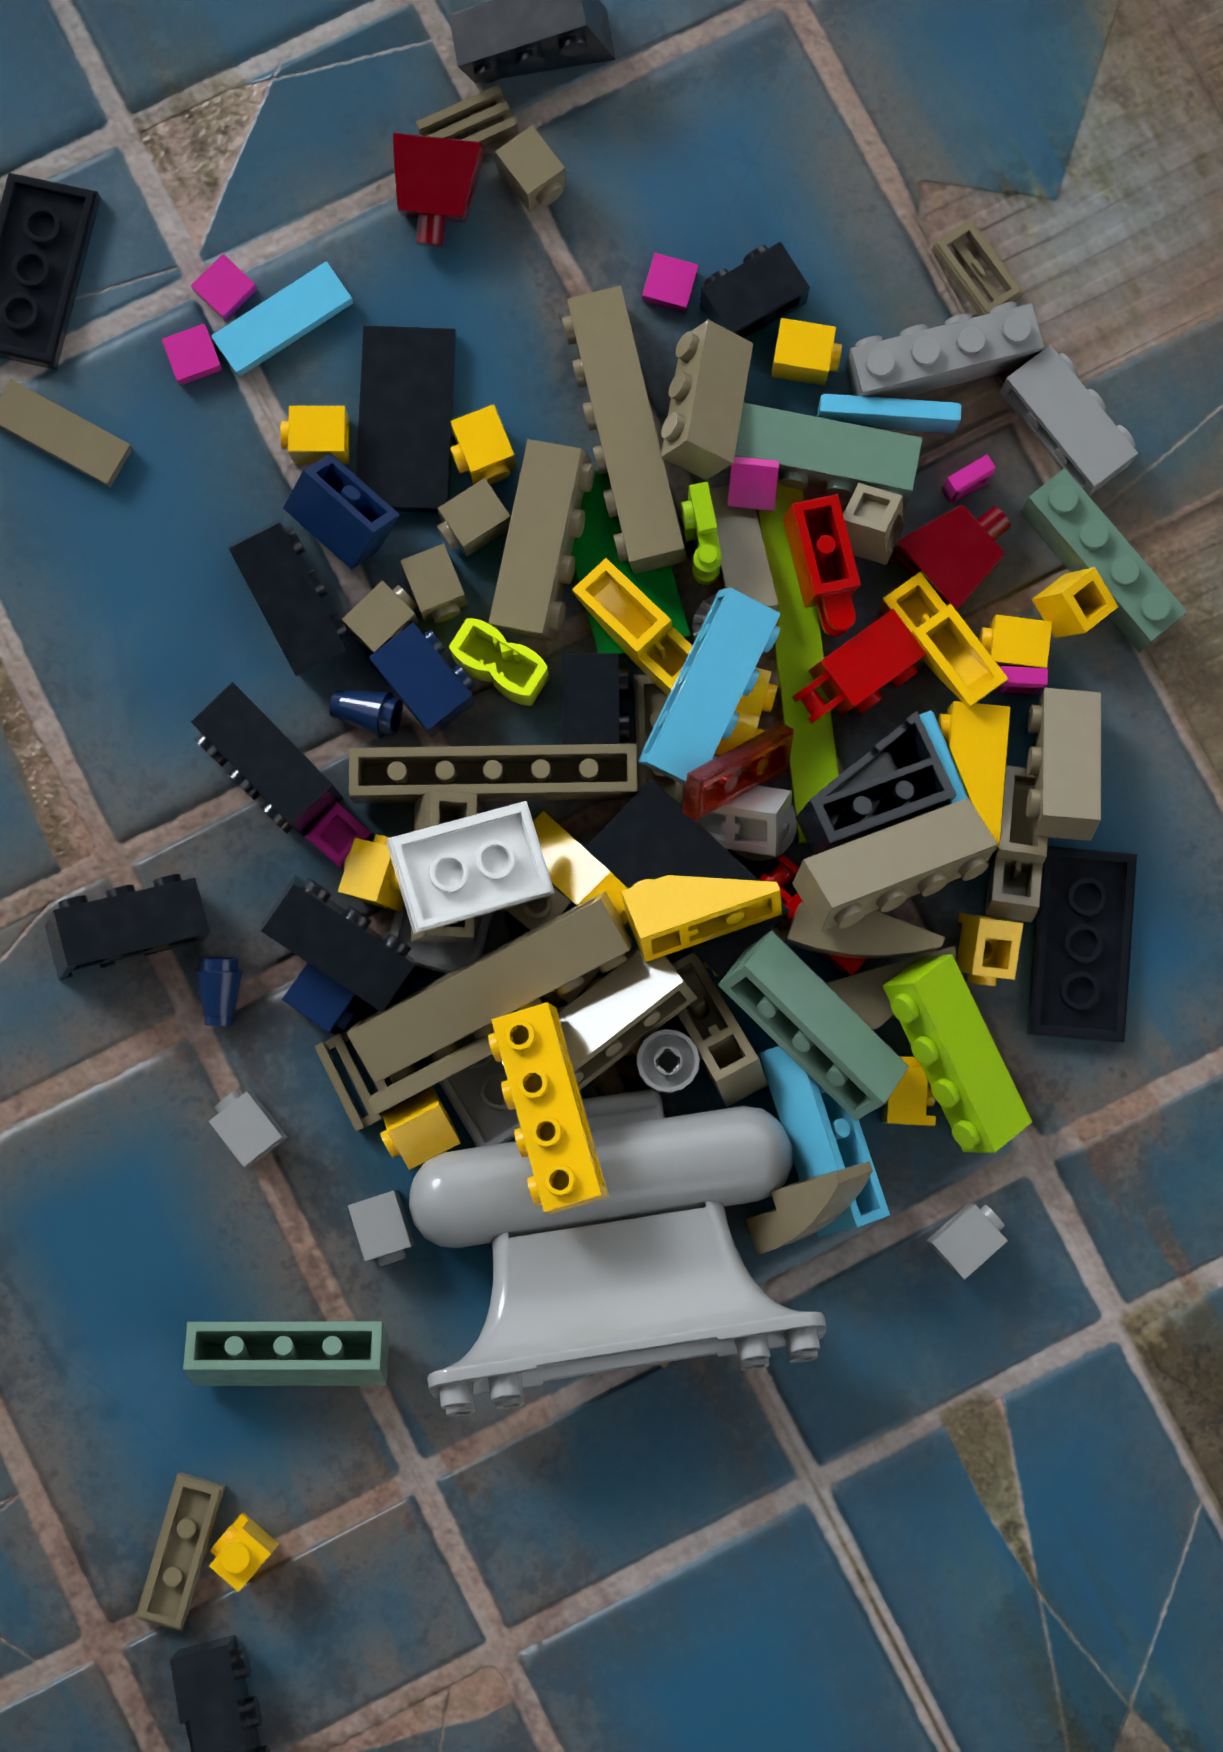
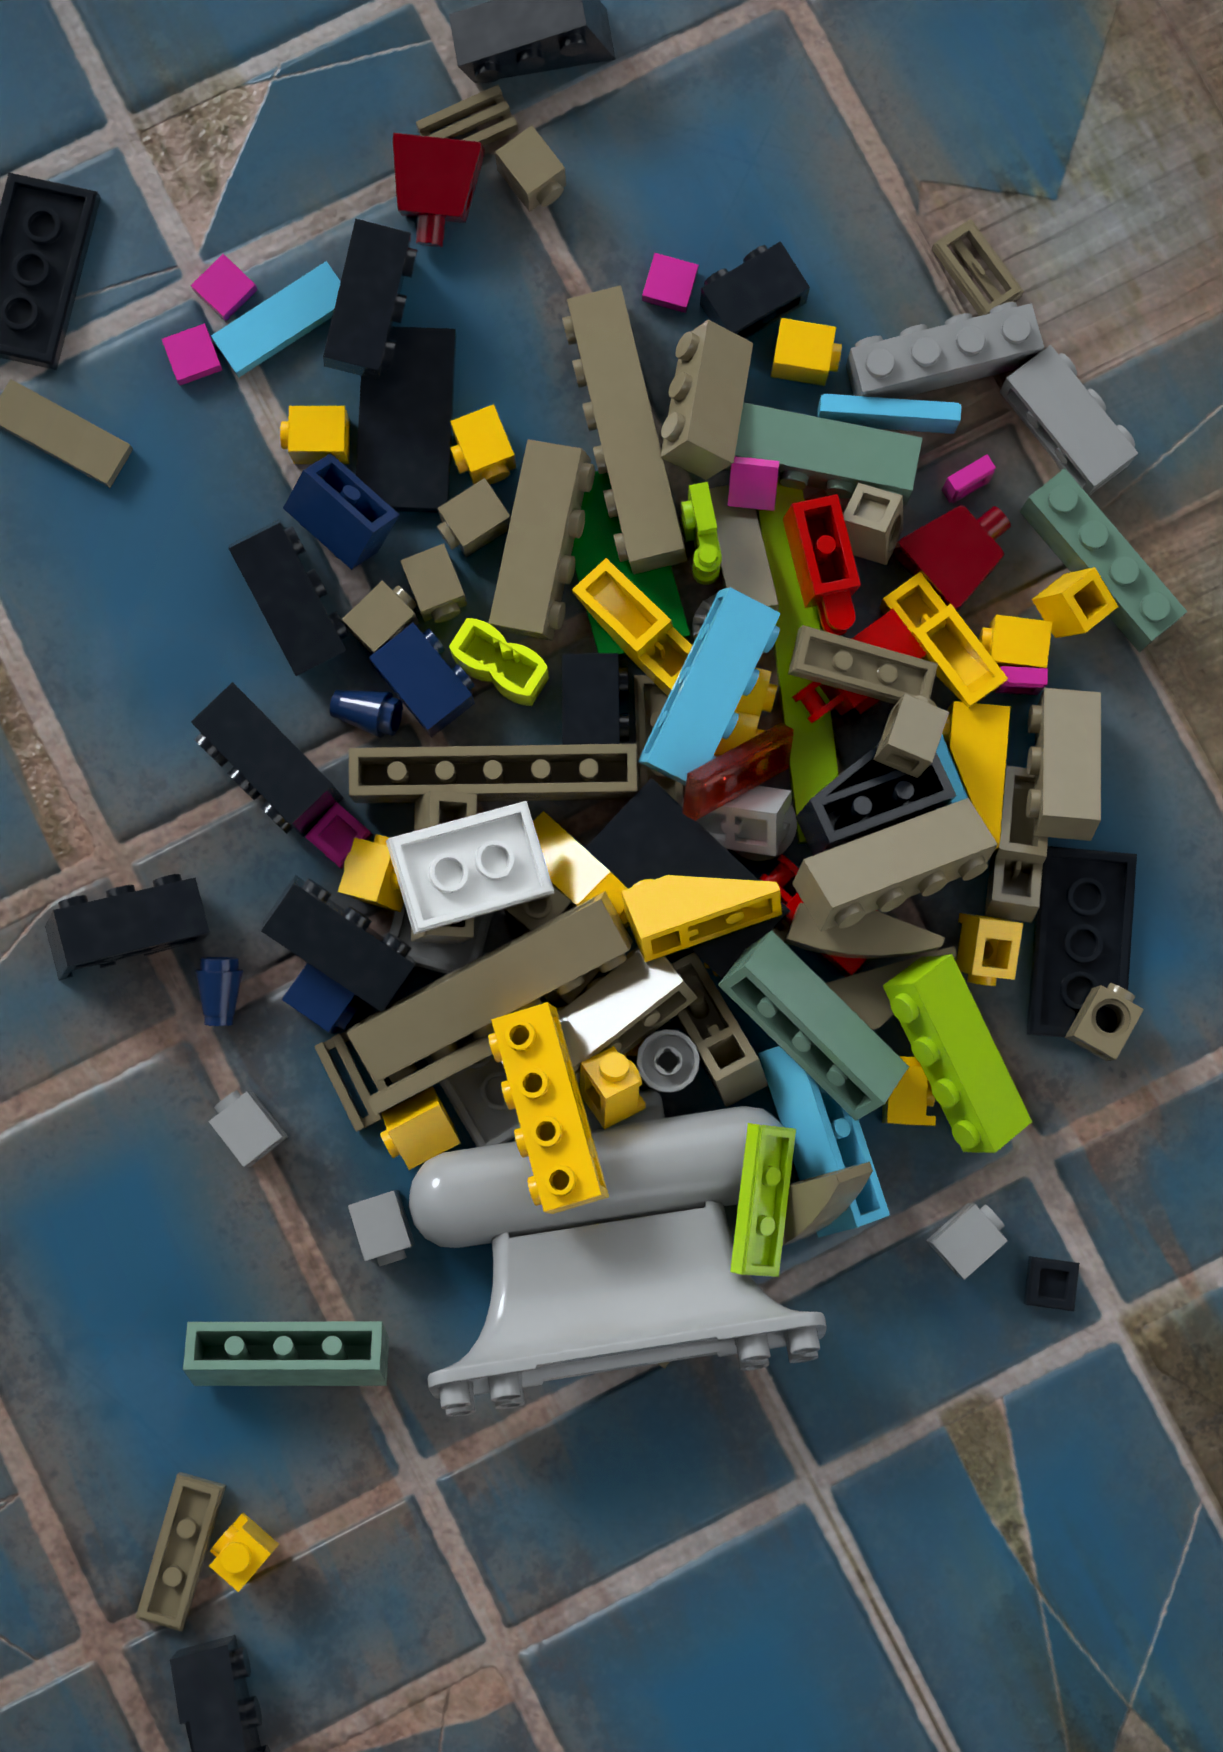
(369, 300): none -> black wedge
(617, 1084): none -> yellow brick
(763, 1200): none -> lime tile
(859, 666): none -> dark tan tile
(911, 735): none -> dark tan brick
(1051, 1283): none -> black tile
(1089, 1036): none -> dark tan brick

